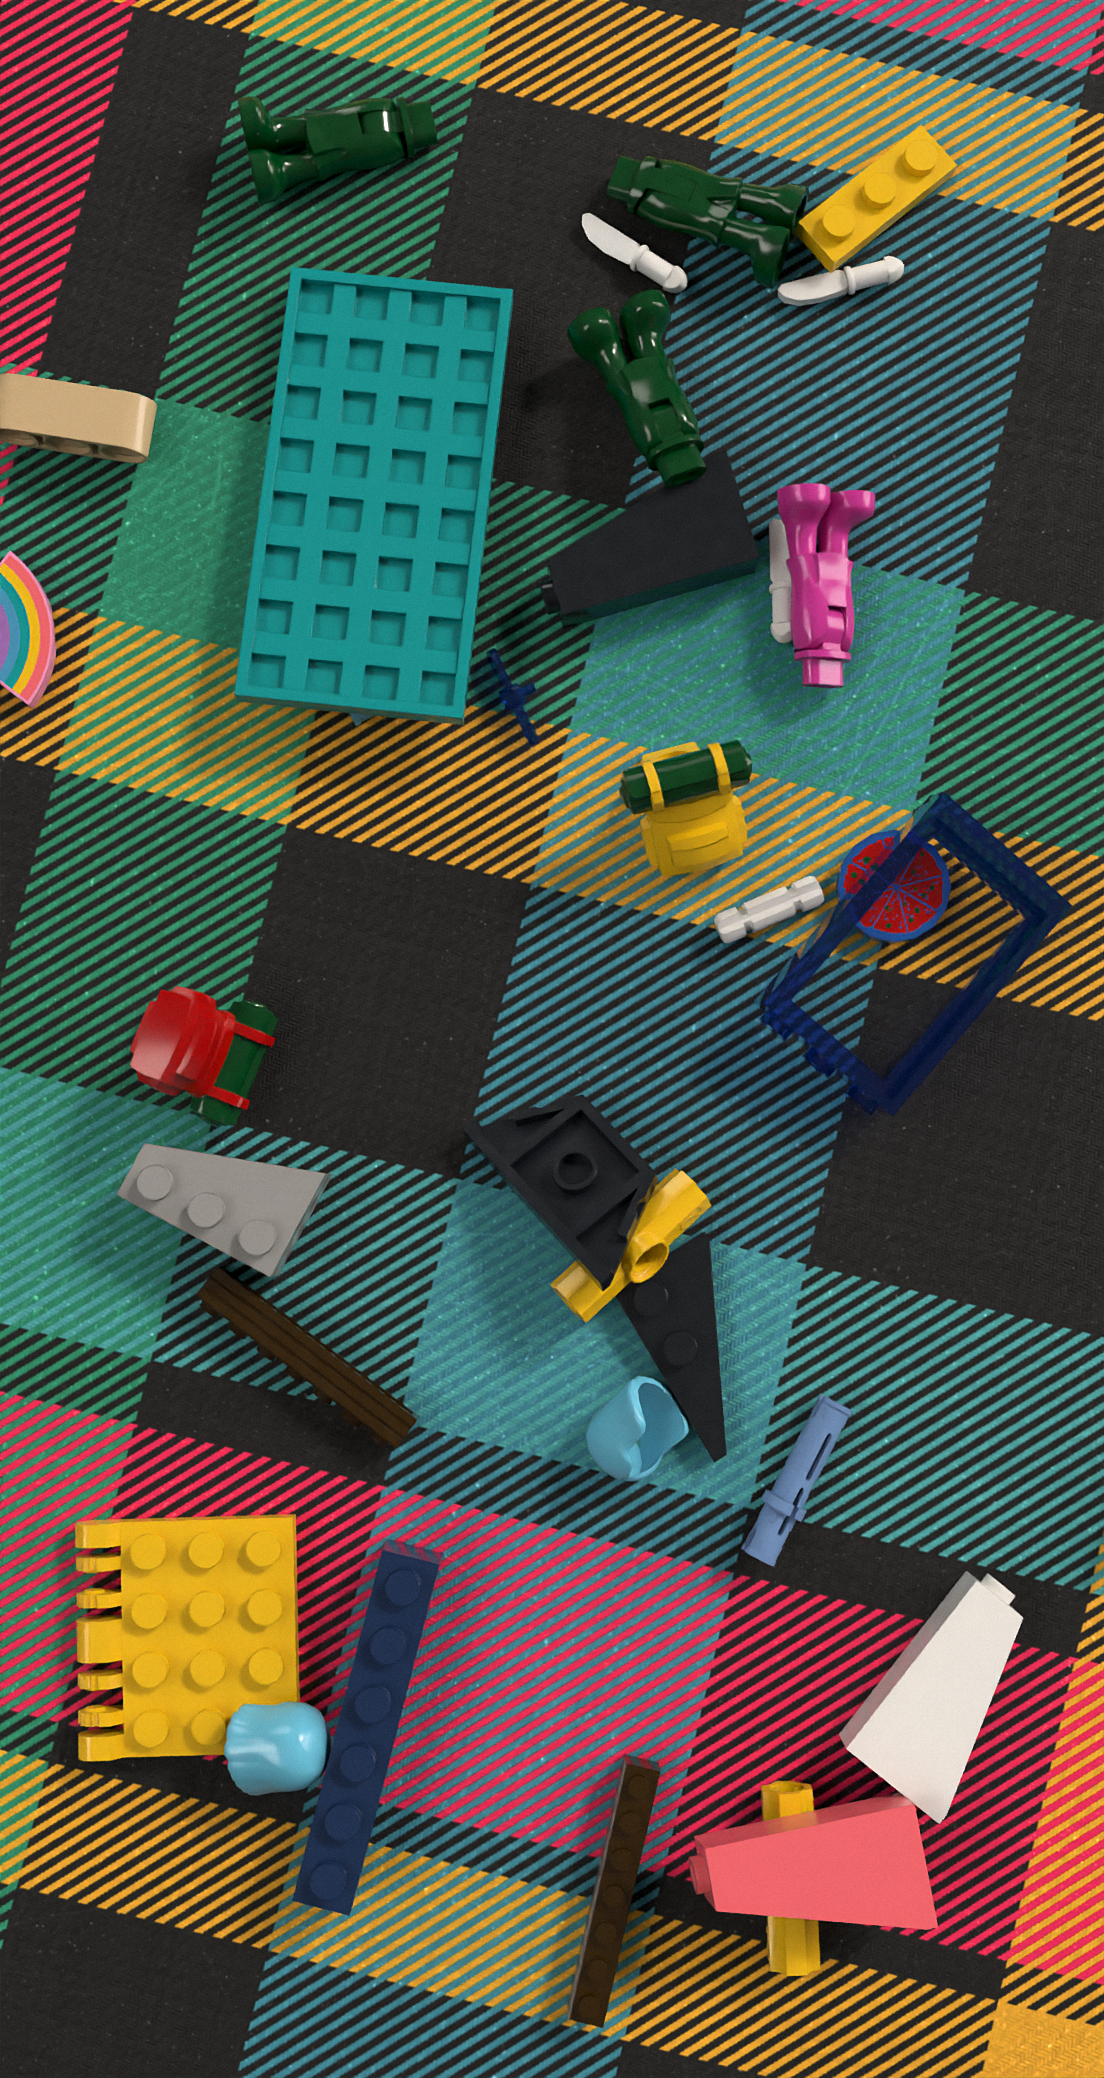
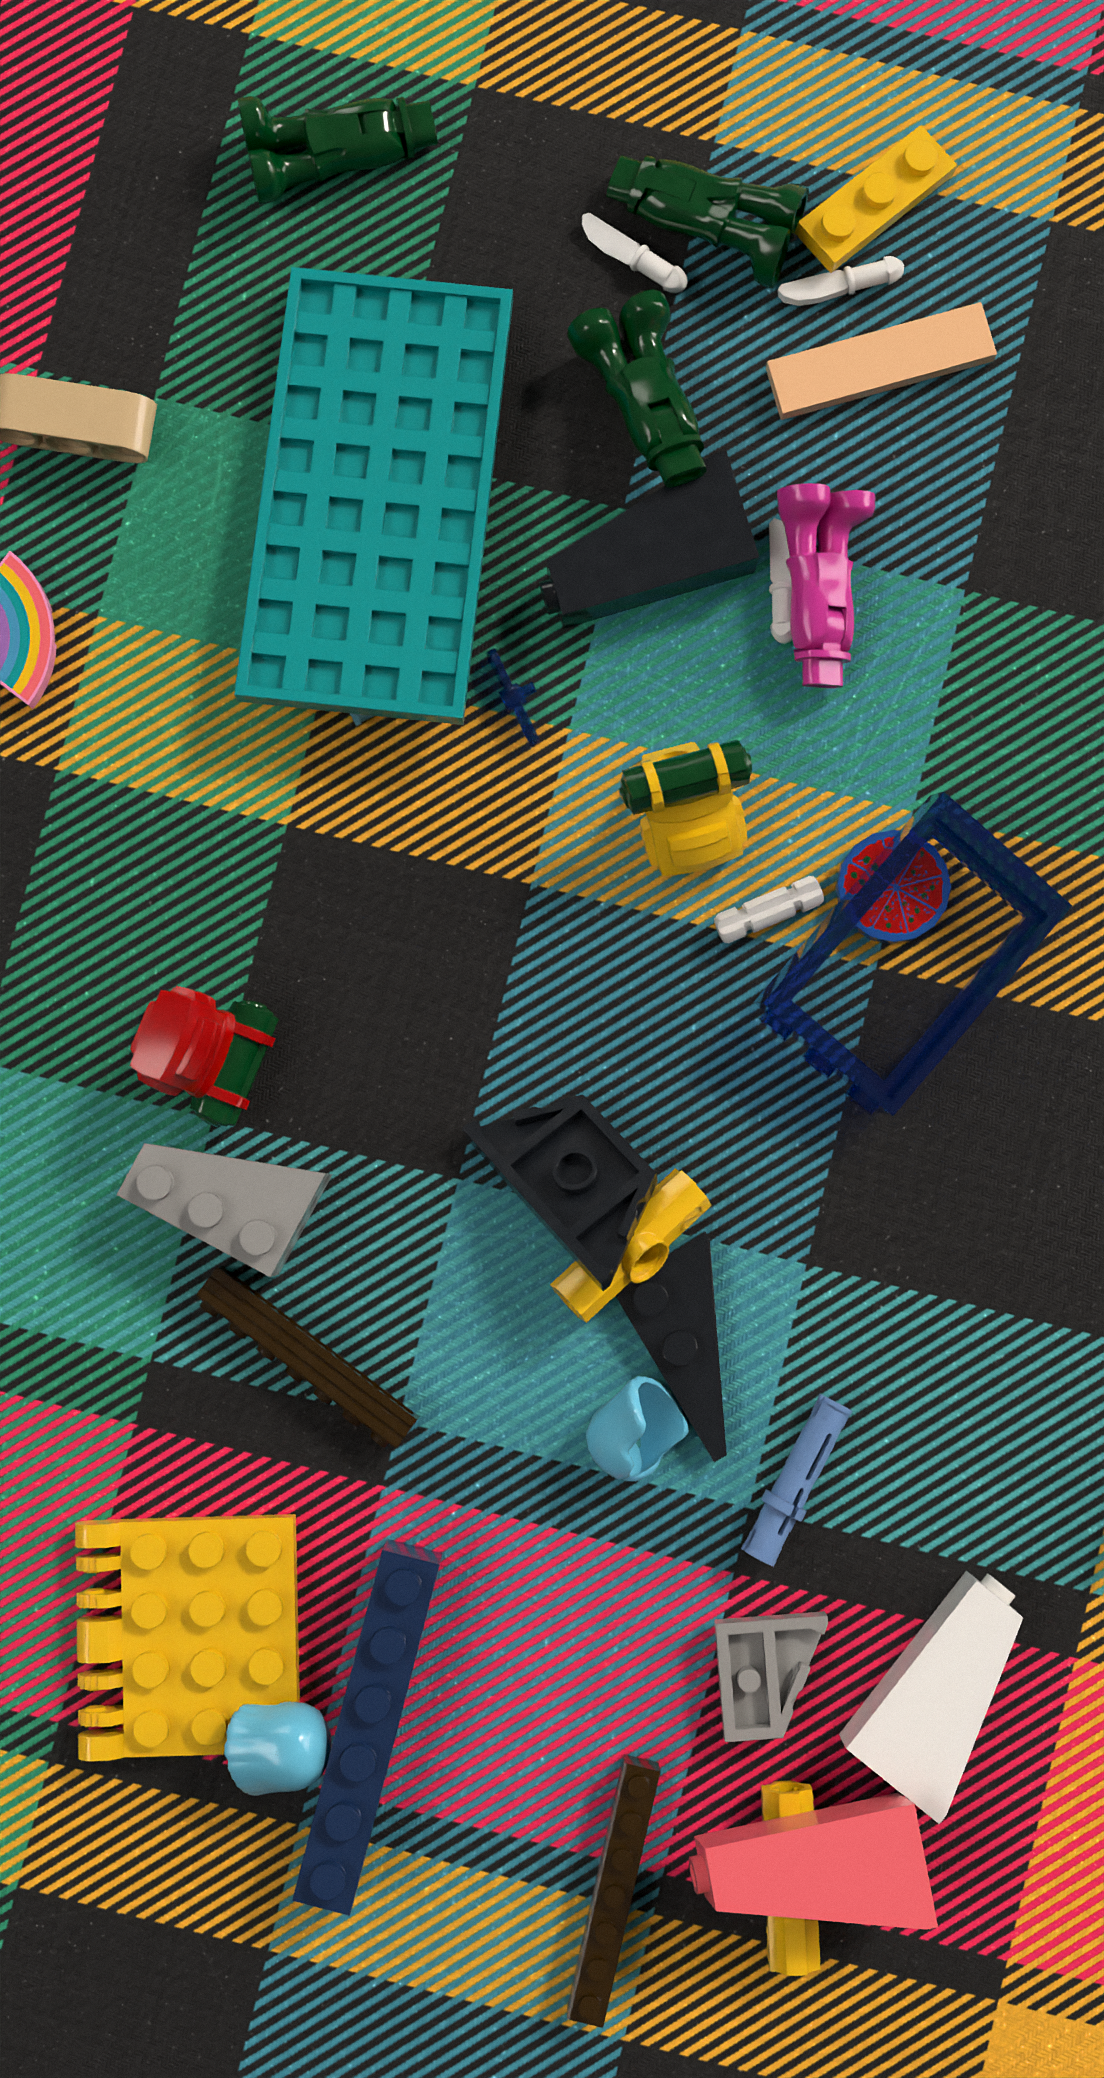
(763, 1670): none -> light grey wing
(881, 361): none -> light nougat tile

